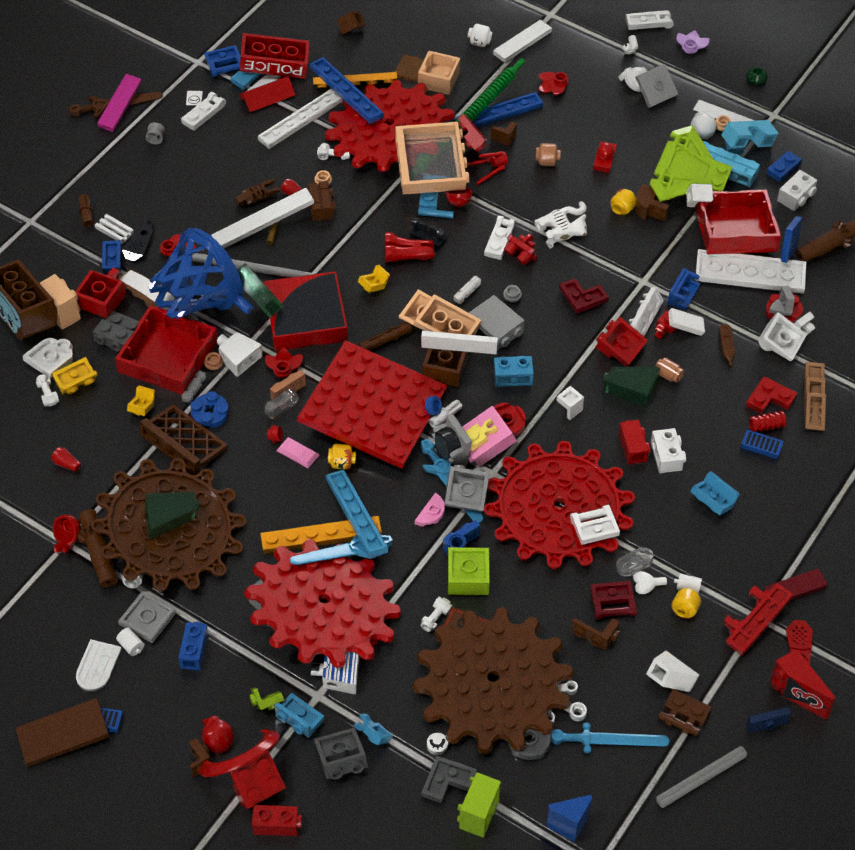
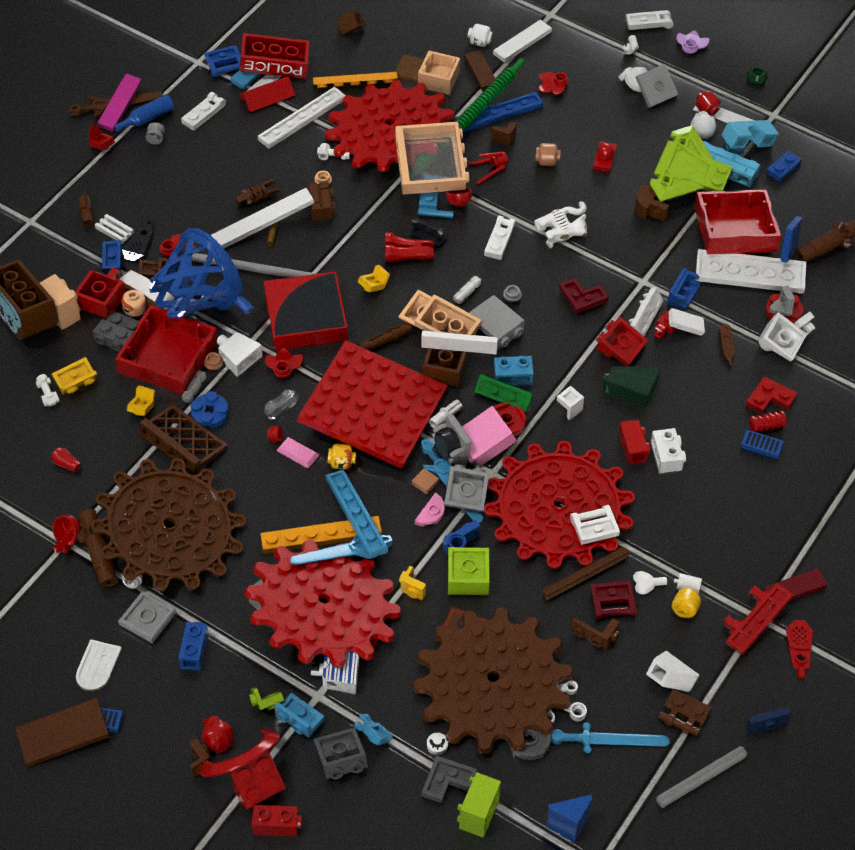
(50, 355): white plate -> none
(98, 139): none -> red plate
(130, 641): white piece -> none
(134, 303): none -> light nougat head
(147, 112): none -> blue piece
(150, 268): none -> reddish brown slope
(169, 511): clear green slope -> none
(194, 97): white sticker -> none
(259, 291): clear green slope -> none
(290, 187): red cone -> none
(293, 382): nougat plate -> none
(346, 90): blue tile -> none
(411, 586): none -> yellow bracket
(425, 481): none -> nougat tile
(433, 405): blue tile -> none
(441, 606): white bar -> none
(474, 137): red plate -> none
(478, 434): light yellow plate -> none
(479, 69): none -> reddish brown tile
(503, 392): none -> green plate
(522, 246): red hips -> none
(585, 573): none -> reddish brown axle
(623, 201): yellow head -> none
(634, 561): clear plate -> none
(670, 370): nougat brick -> none
(699, 193): white panel -> none
(708, 102): none -> red head
(715, 493): dark azure bracket -> none
(721, 122): light nougat plate -> none
(797, 190): white brick -> none
(801, 684): red slope -> none
(814, 396): medium nougat slope -> none

